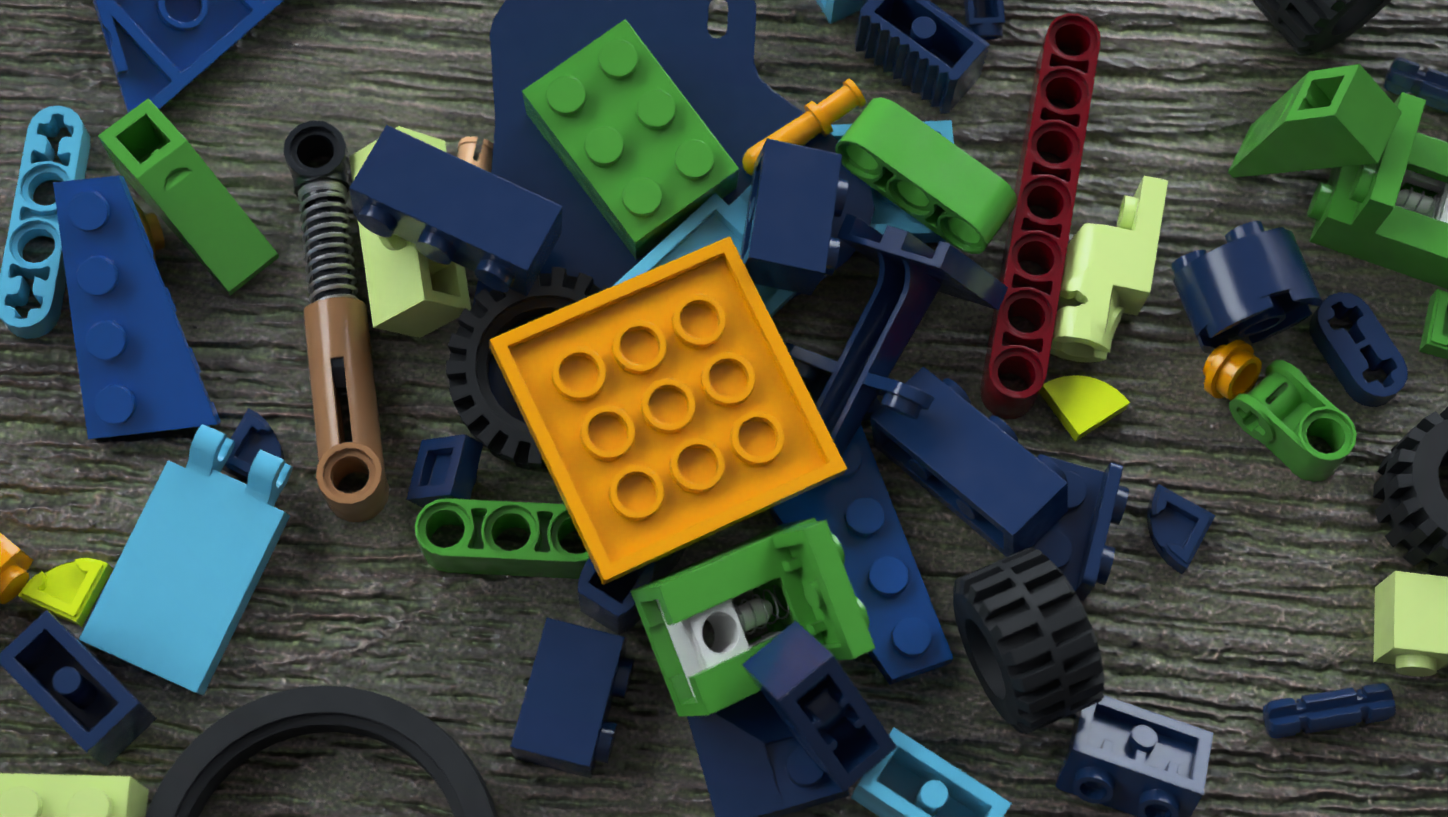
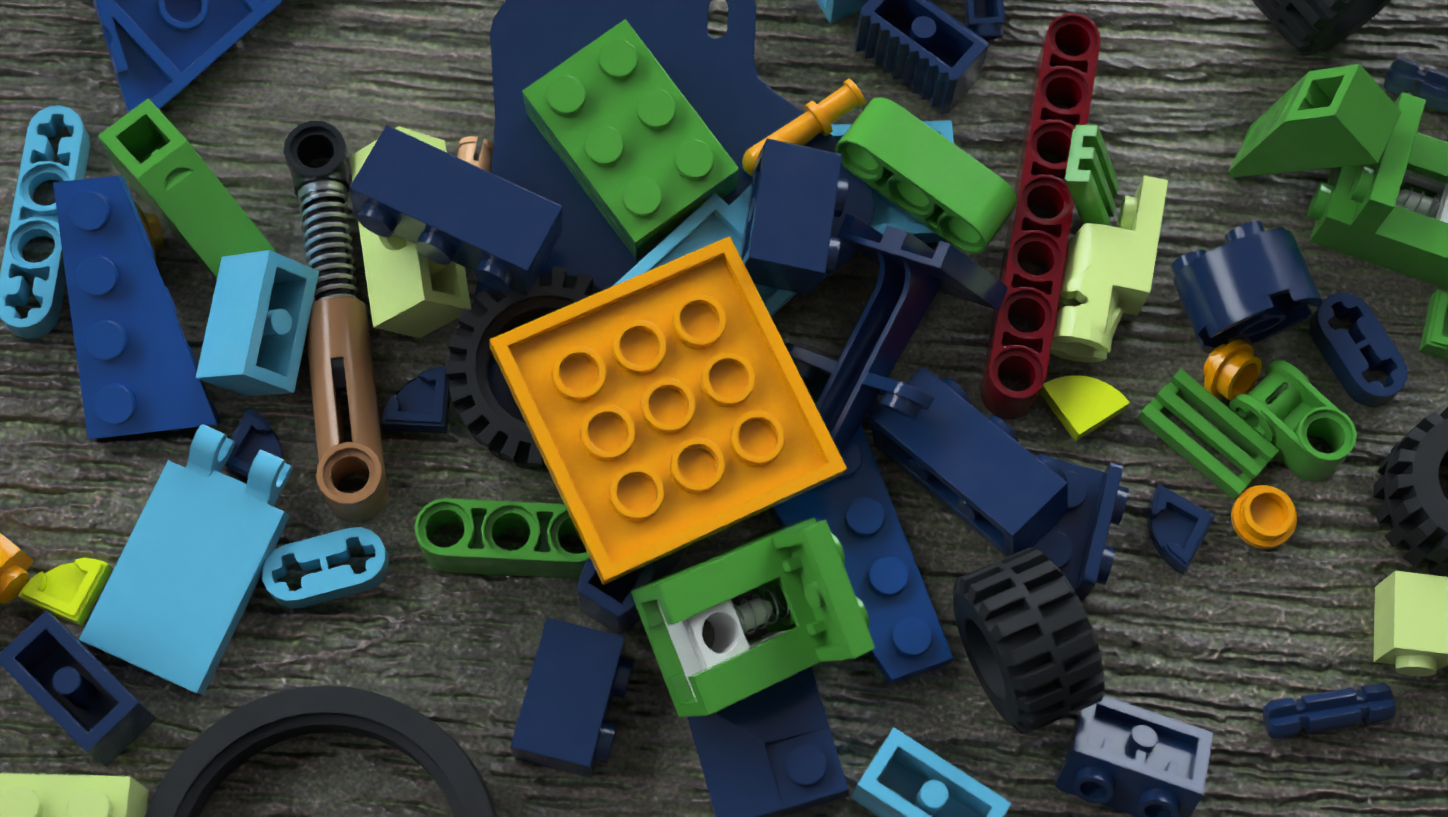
(257, 324): none -> medium azure brick
(321, 553): none -> medium azure beam
(420, 404): none -> dark blue tile
(445, 469): dark blue plate -> none
(820, 705): dark blue brick -> none
(1095, 184): none -> bright green tile
(1219, 415): none -> bright green tile
(1264, 517): none -> light orange plate

